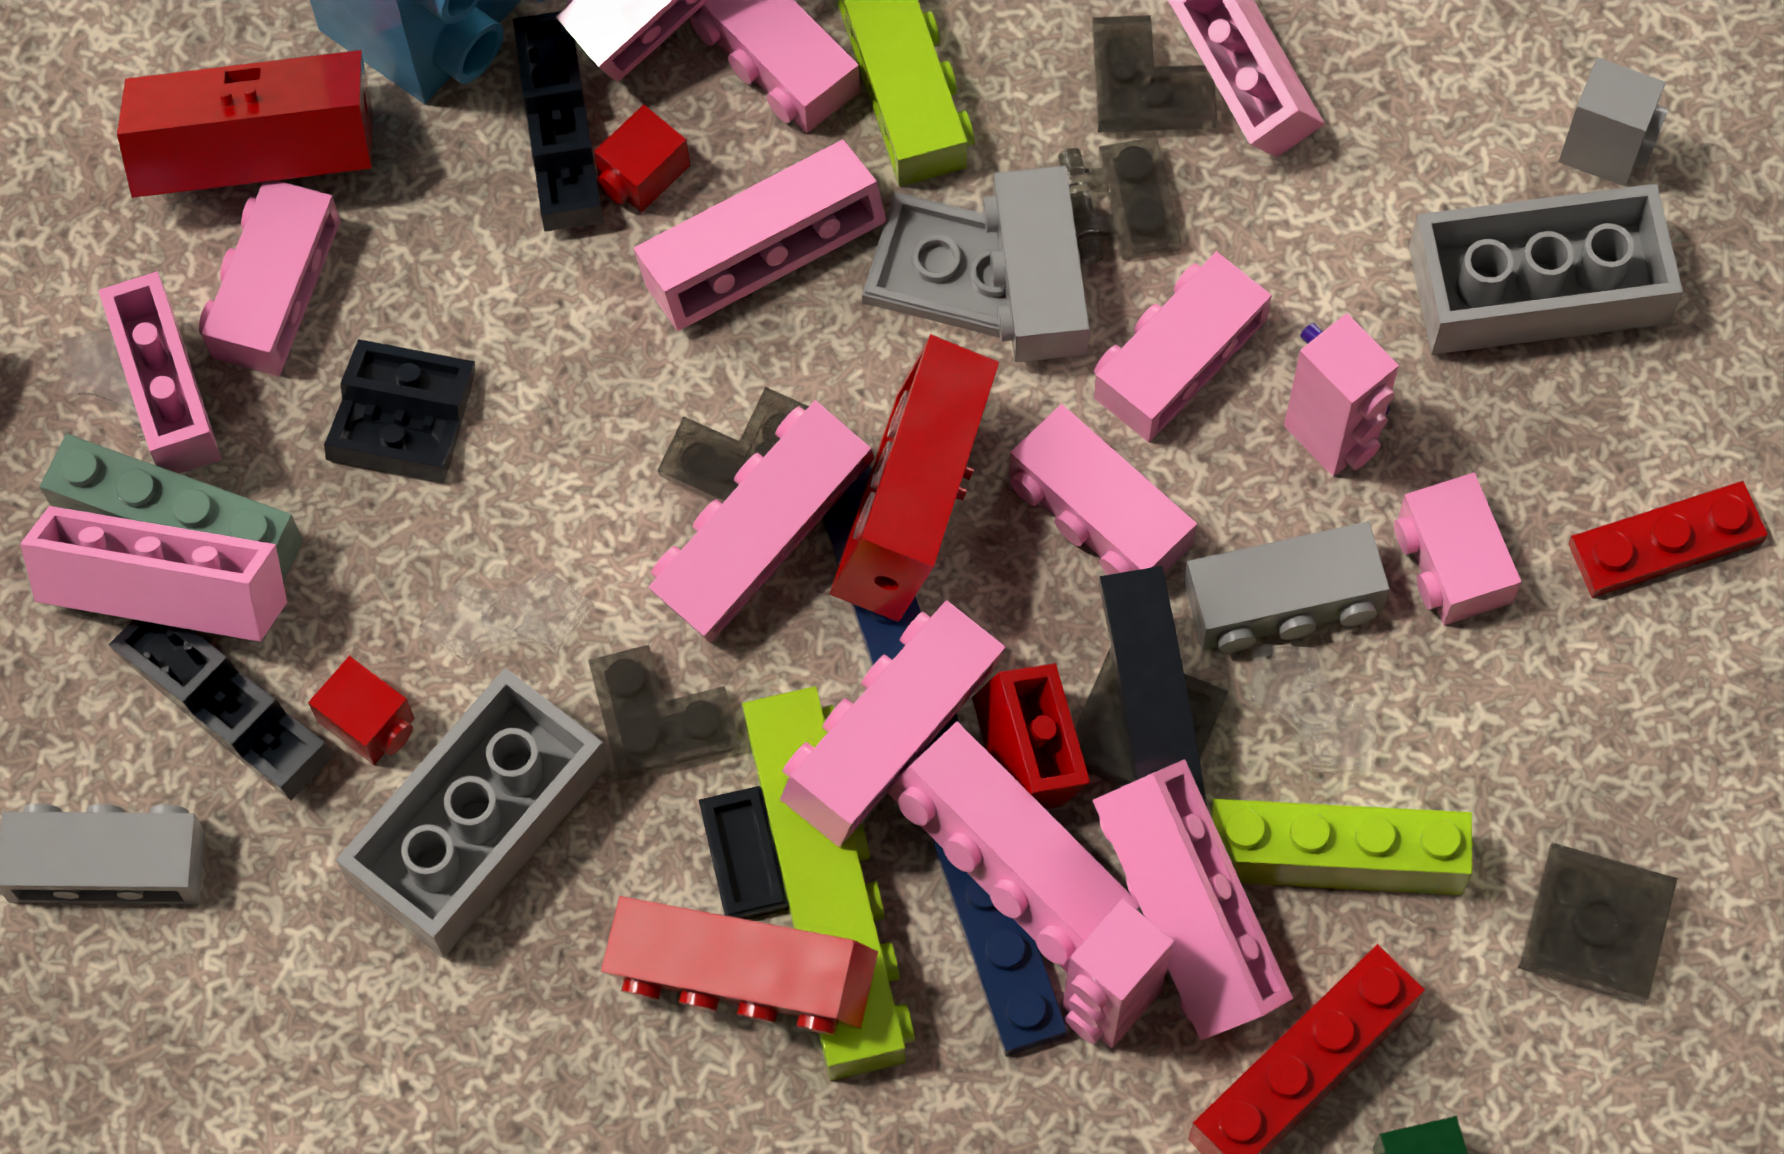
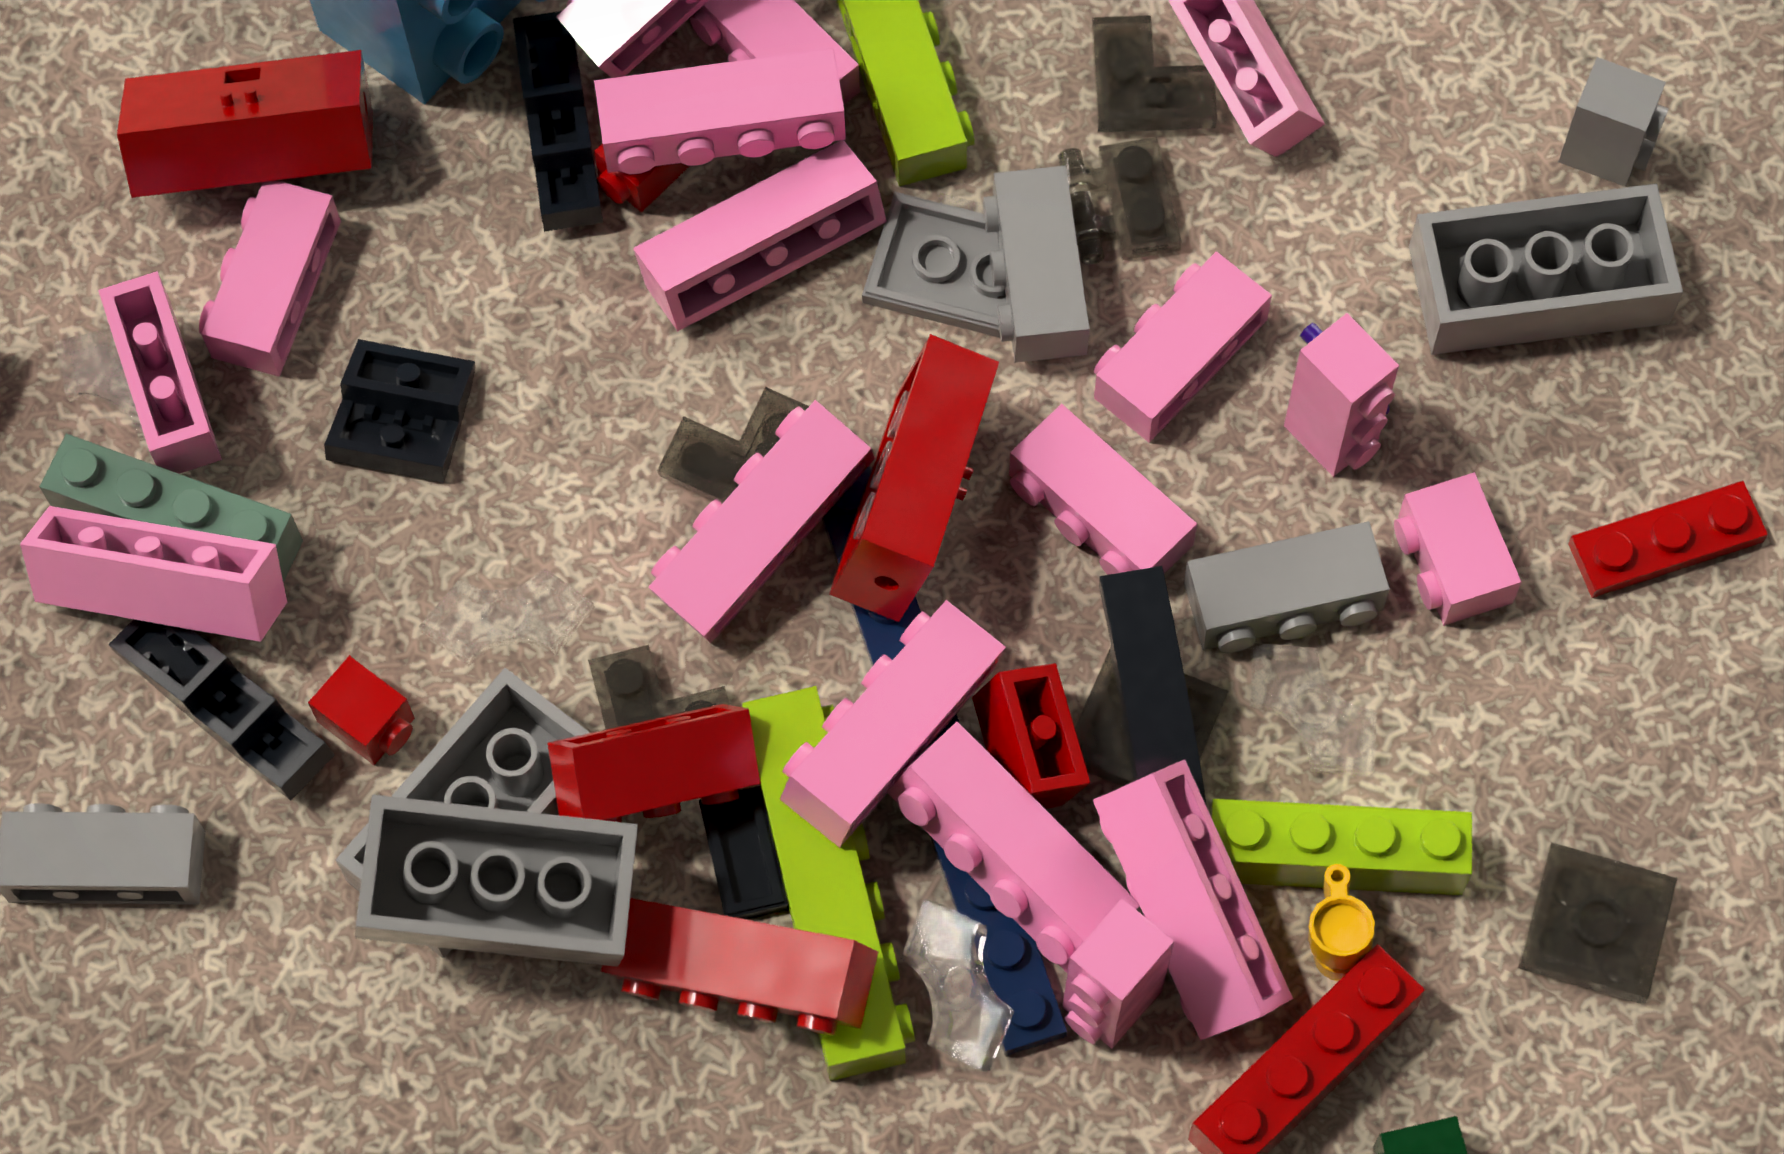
(496, 881): none -> light grey brick
(655, 765): none -> red brick
(720, 111): none -> bright pink brick
(965, 1010): none -> clear tile
(1339, 926): none -> yellow piece

